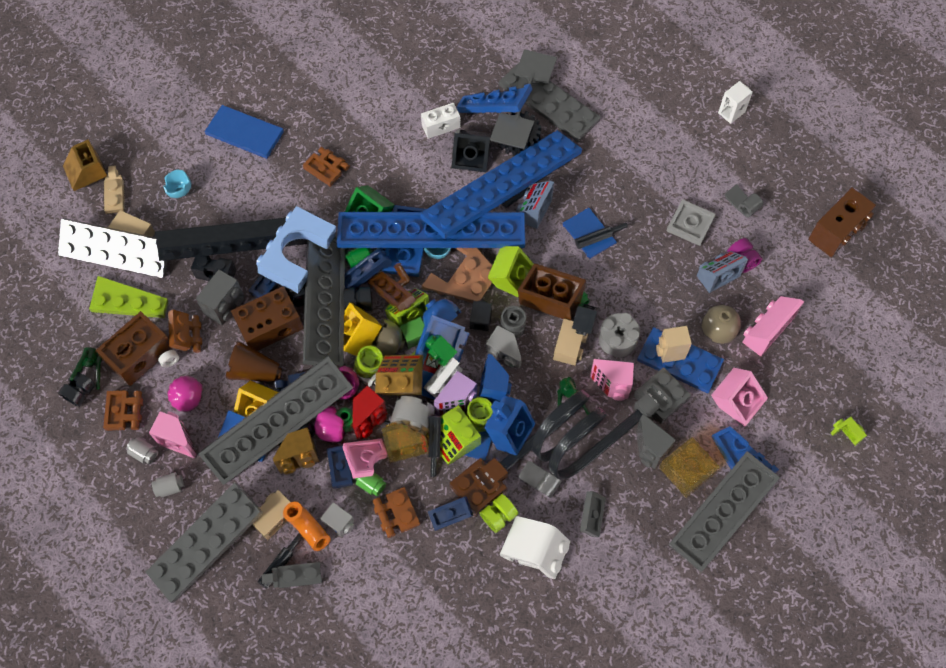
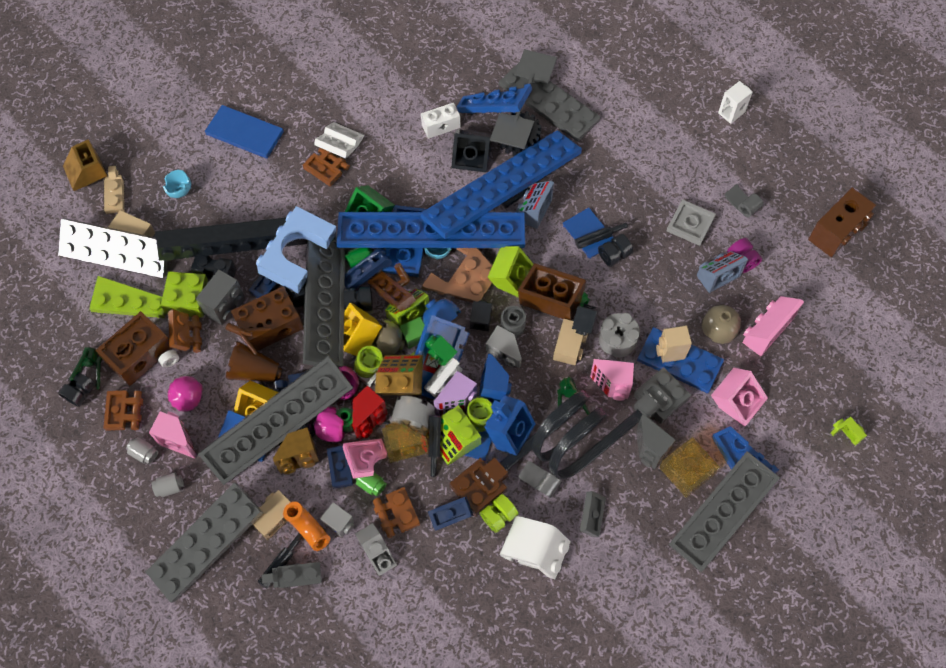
(181, 292): none -> lime brick
(242, 332): none -> reddish brown plant
(339, 140): none -> white slope
(376, 549): none -> light grey slope
(617, 249): none -> black wheel

